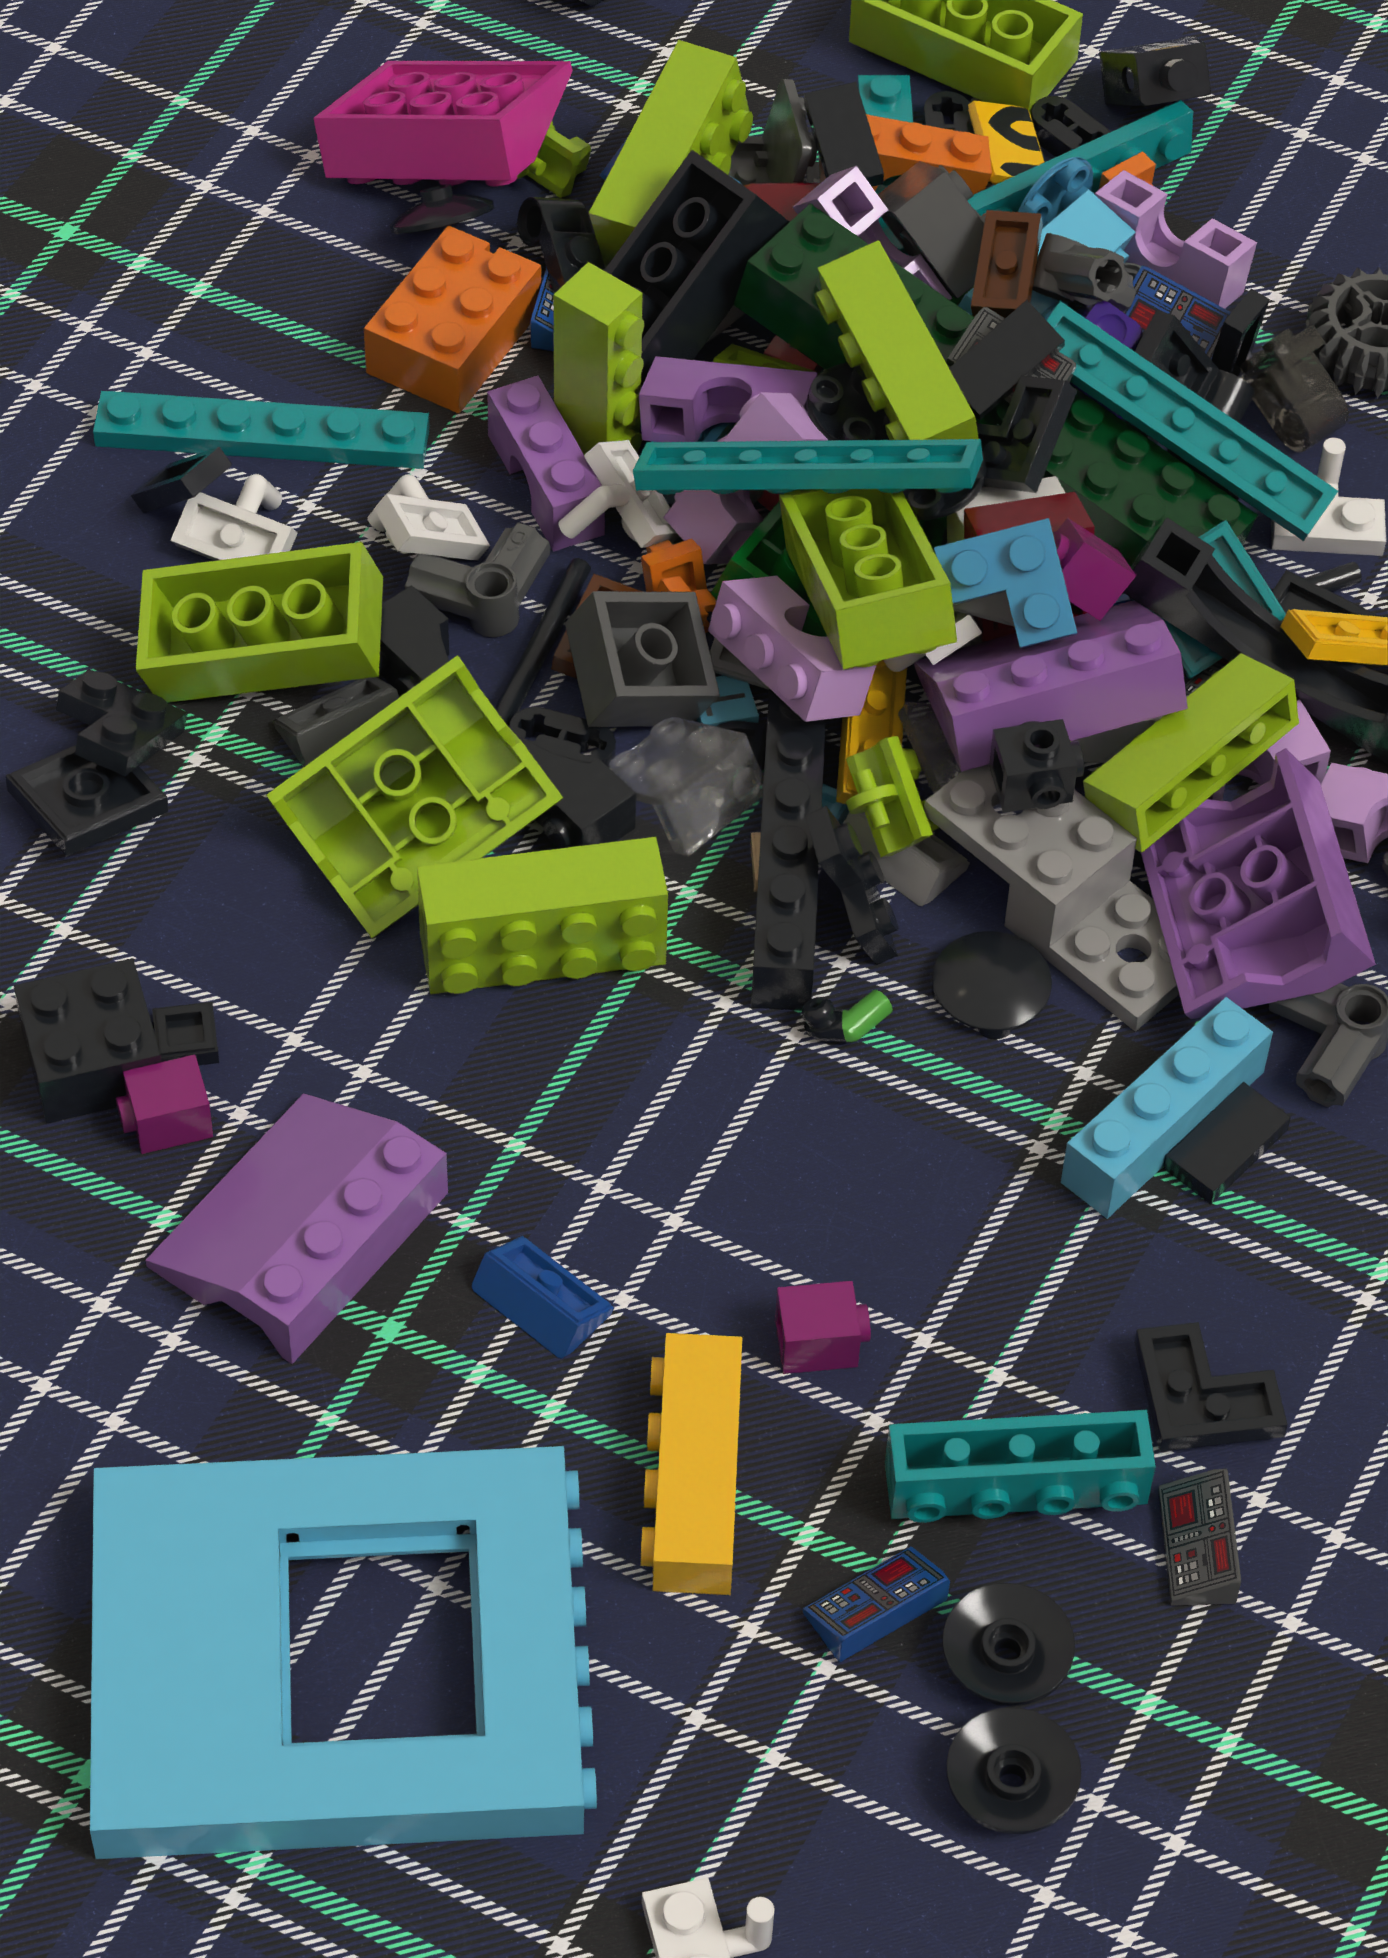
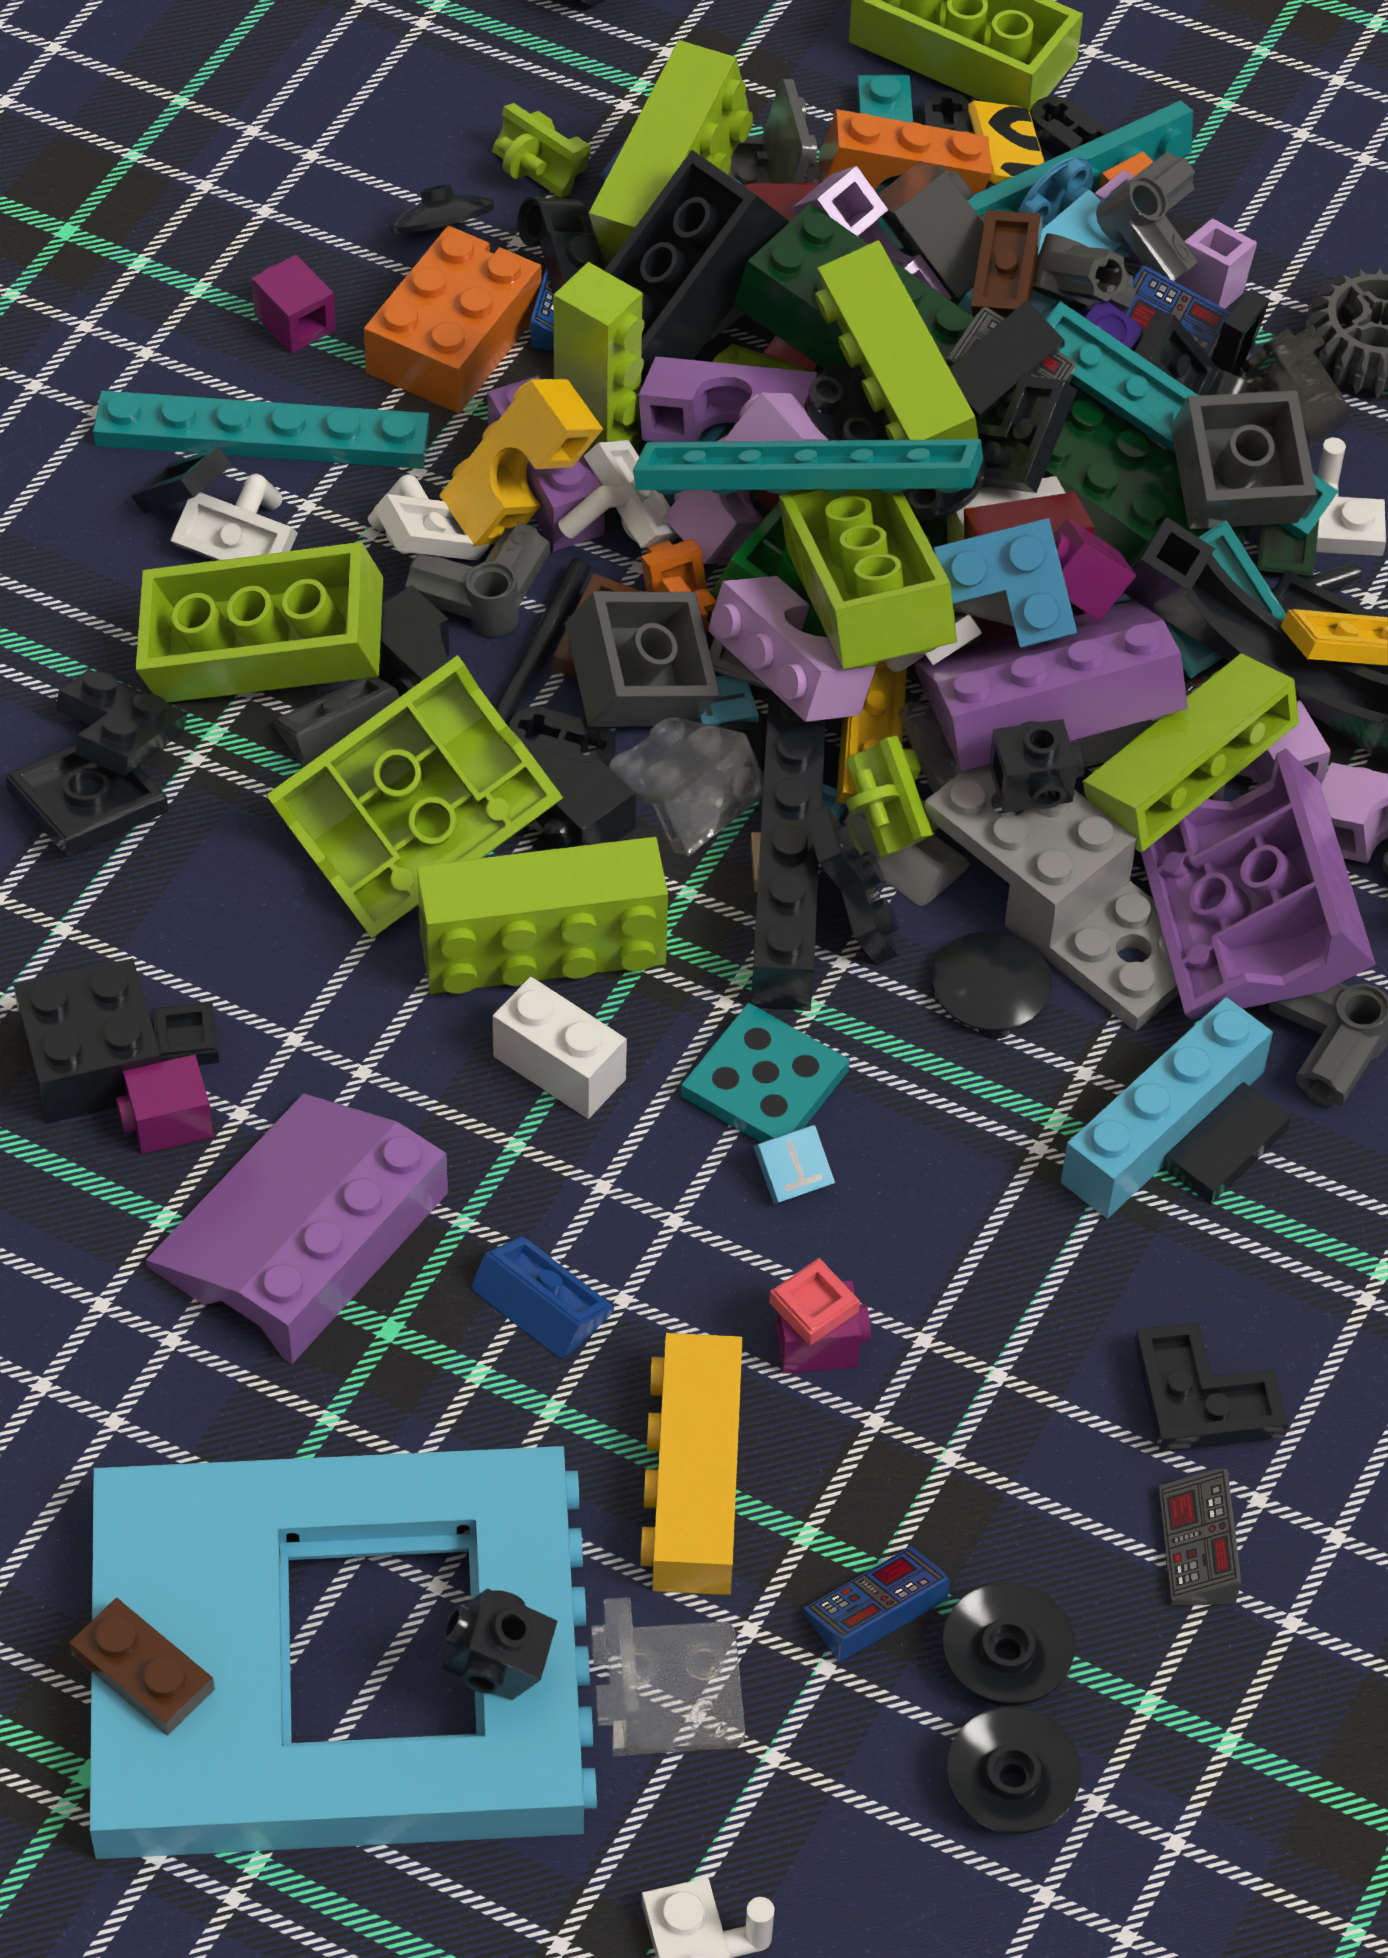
(142, 1666): none -> reddish brown plate
(293, 303): none -> magenta brick
(442, 121): dark pink slope -> none
(497, 1643): none -> black brick
(541, 426): none -> yellow arch
(559, 1047): none -> white brick
(667, 1684): none -> clear bracket
(764, 1076): none -> teal tile
(794, 1164): none -> medium azure tile
(814, 1301): none -> coral tile
(843, 131): black tile -> none
(849, 1025): arm -> none
(1019, 1465): teal brick -> none
(1138, 215): none -> dark grey piece
(1160, 72): black torso -> none
(1243, 459): none -> dark grey brick
(1284, 551): none -> dark green tile

